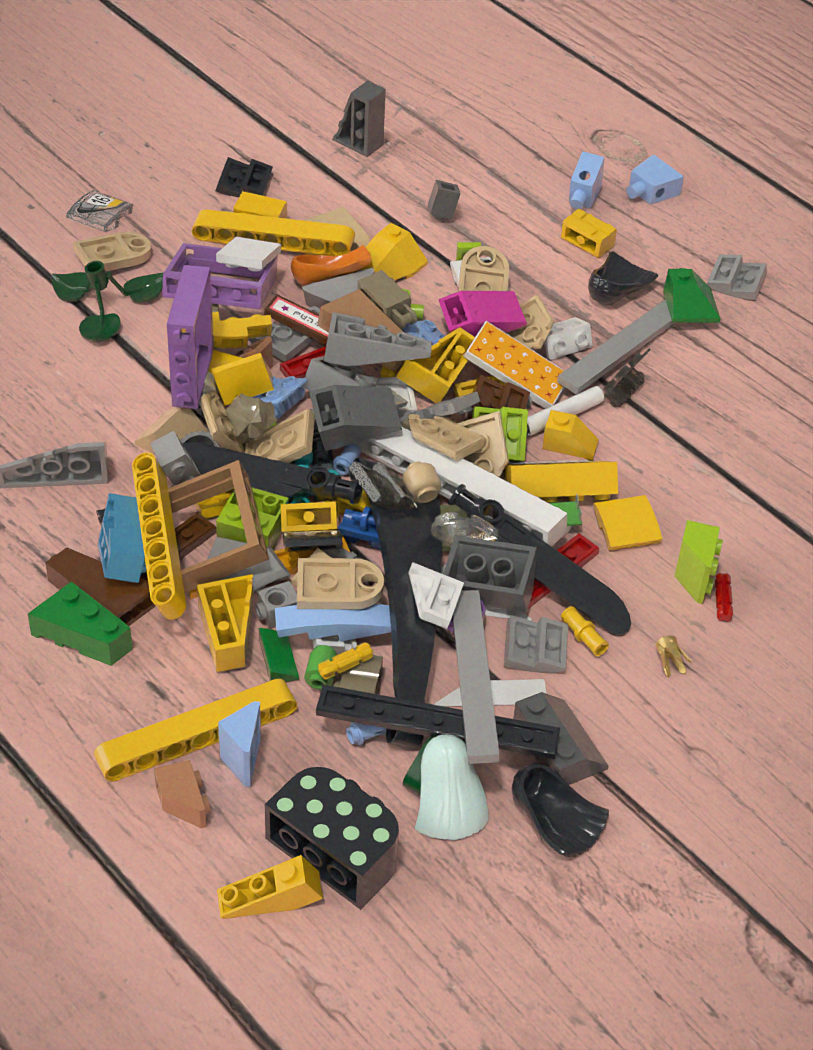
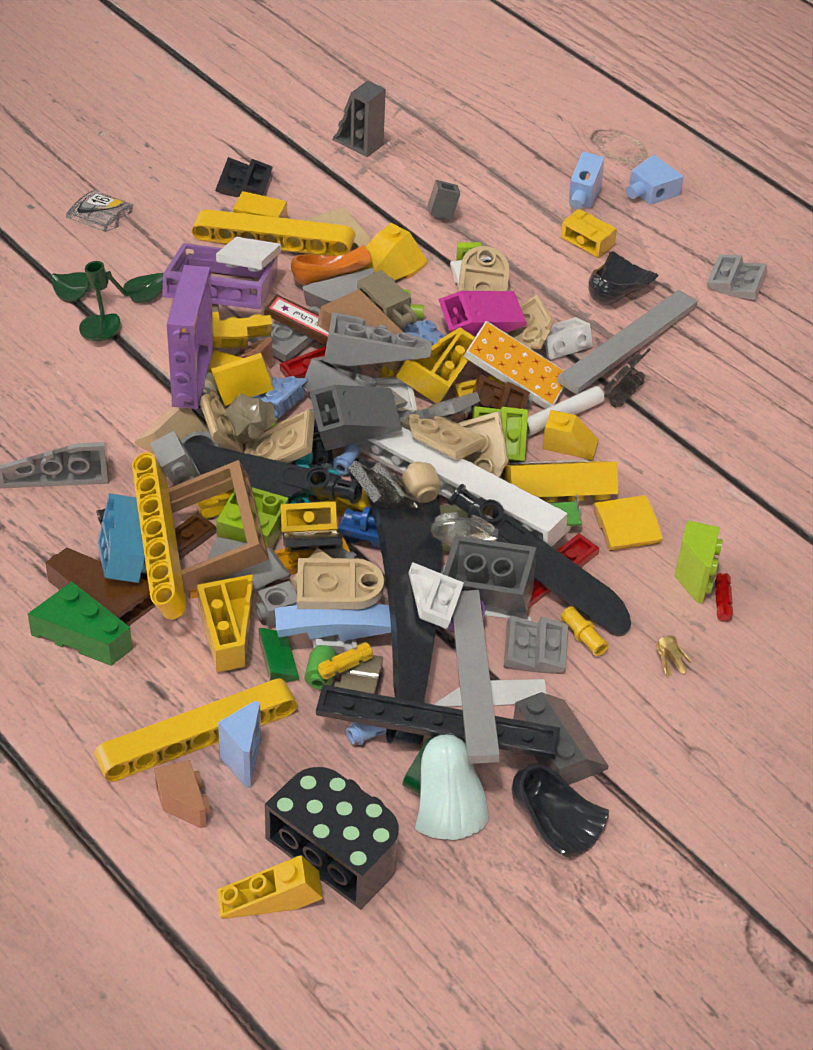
(114, 250): tan tile -> none
(689, 297): green slope -> none

